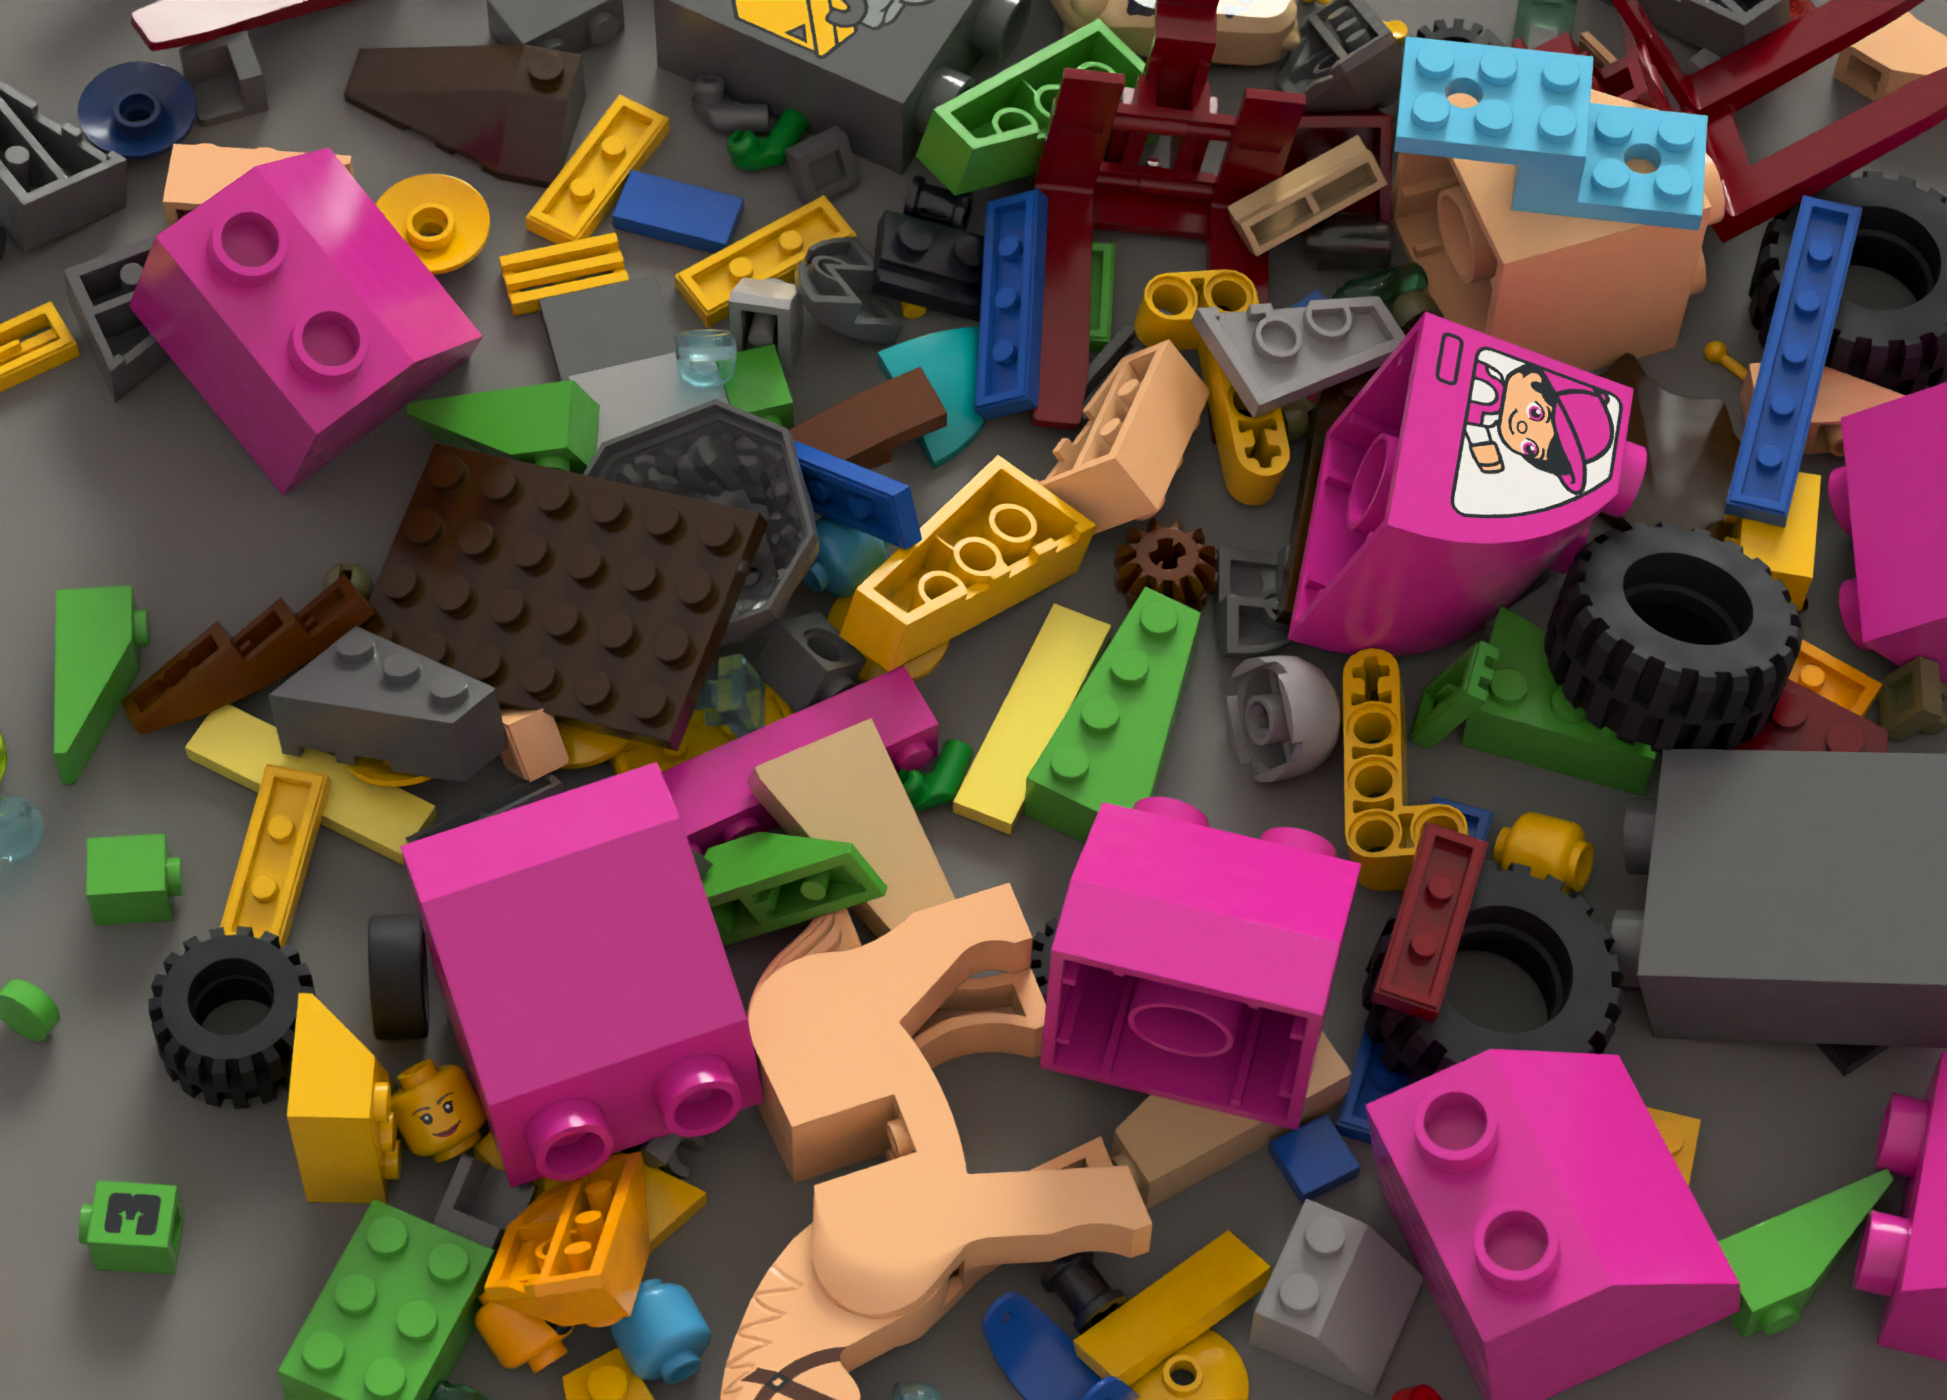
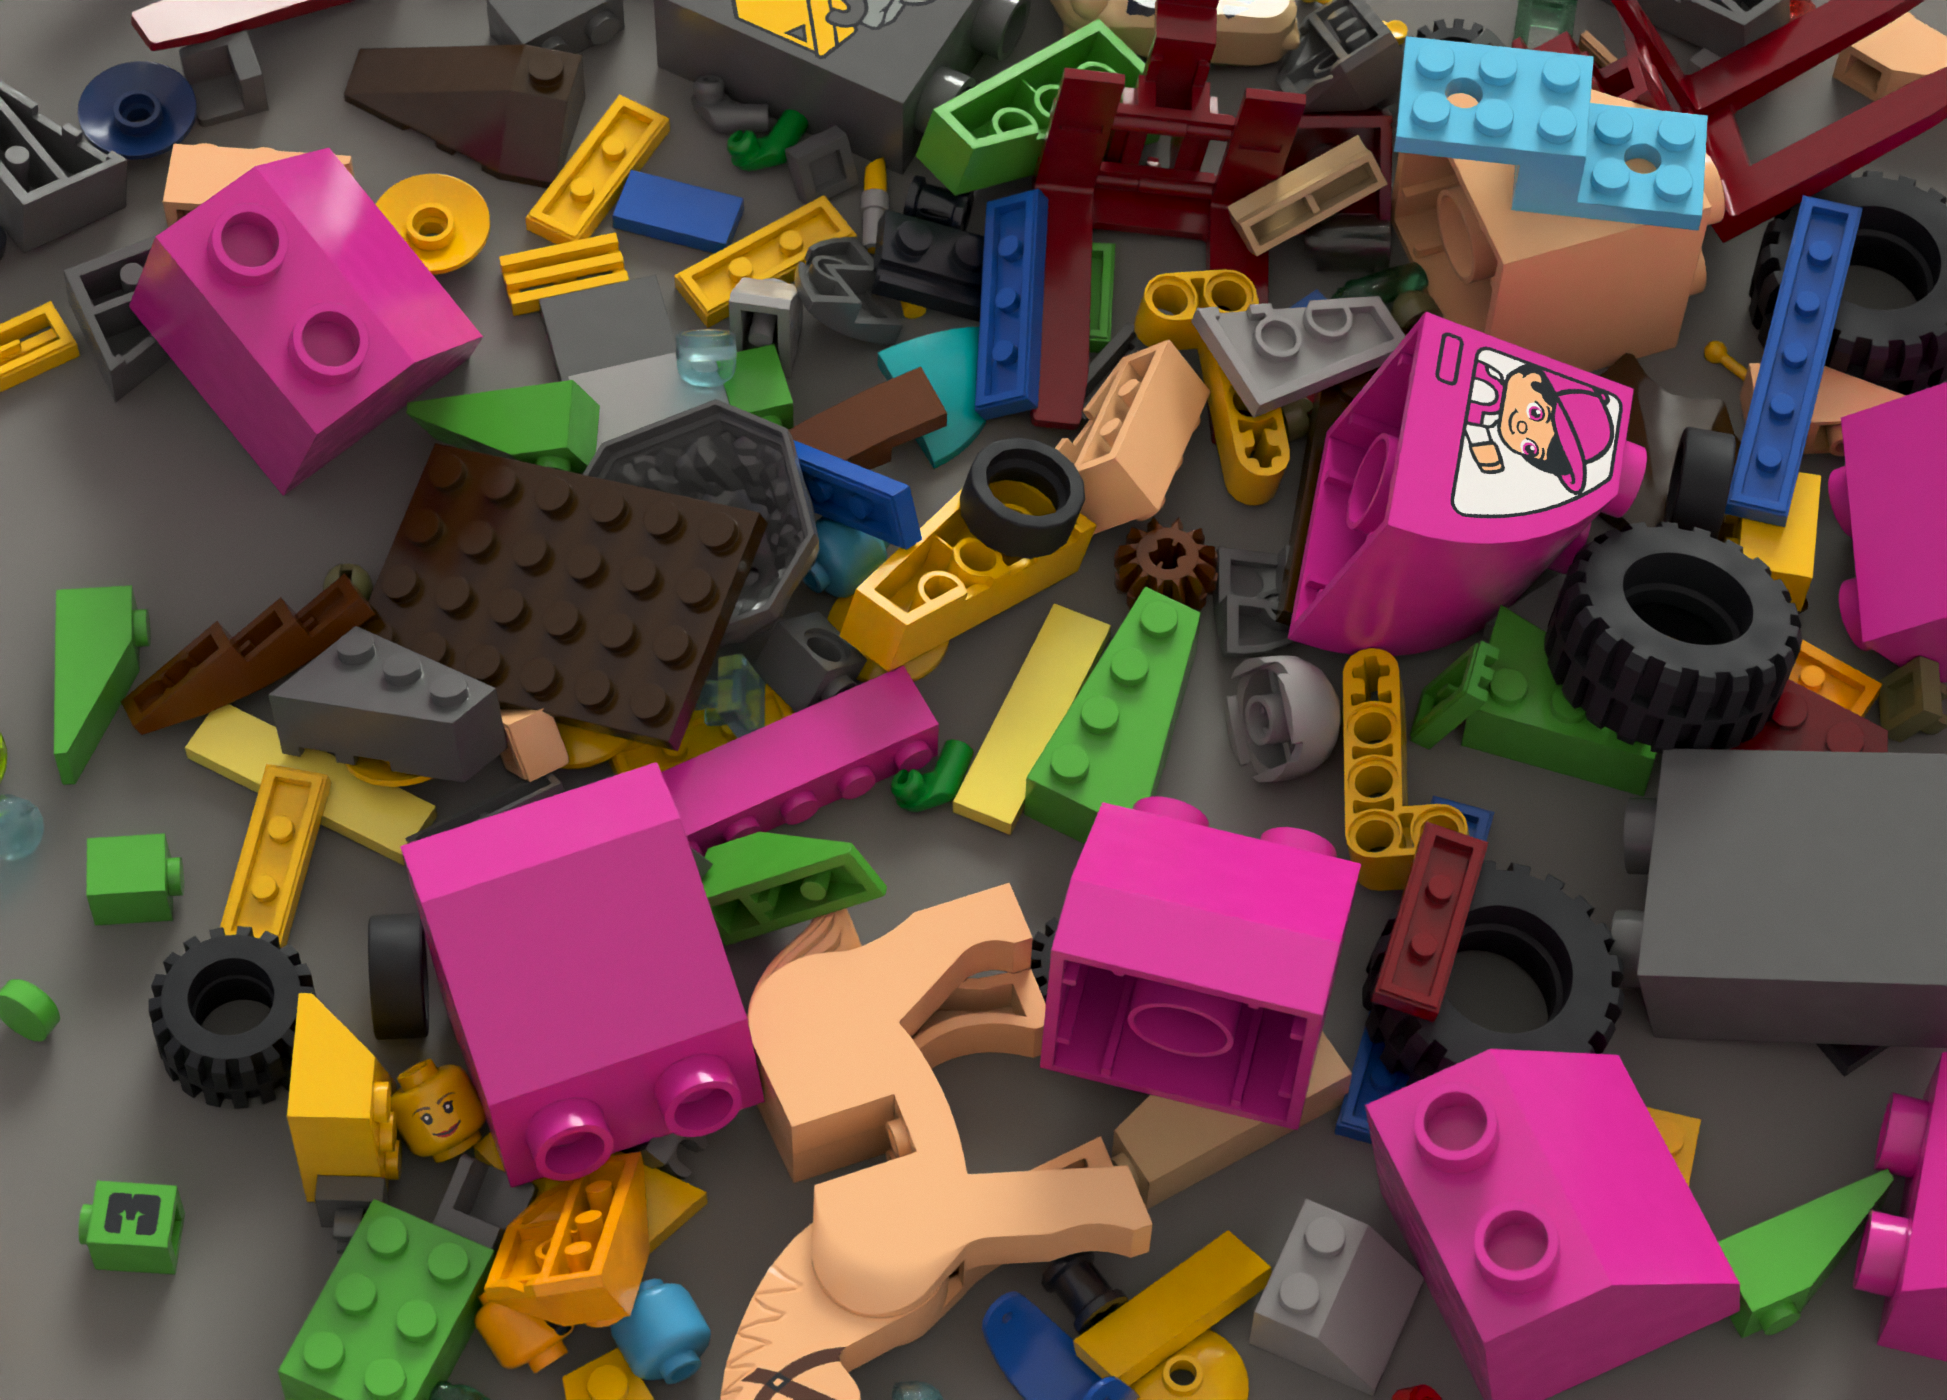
(344, 1201): none -> dark grey tile
(852, 794): tan slope -> none
(873, 202): none -> light grey piece
(1036, 466): none -> black tyre
(1314, 1159): blue tile -> none
(1548, 847): yellow head -> none
(1700, 480): none -> black tyre

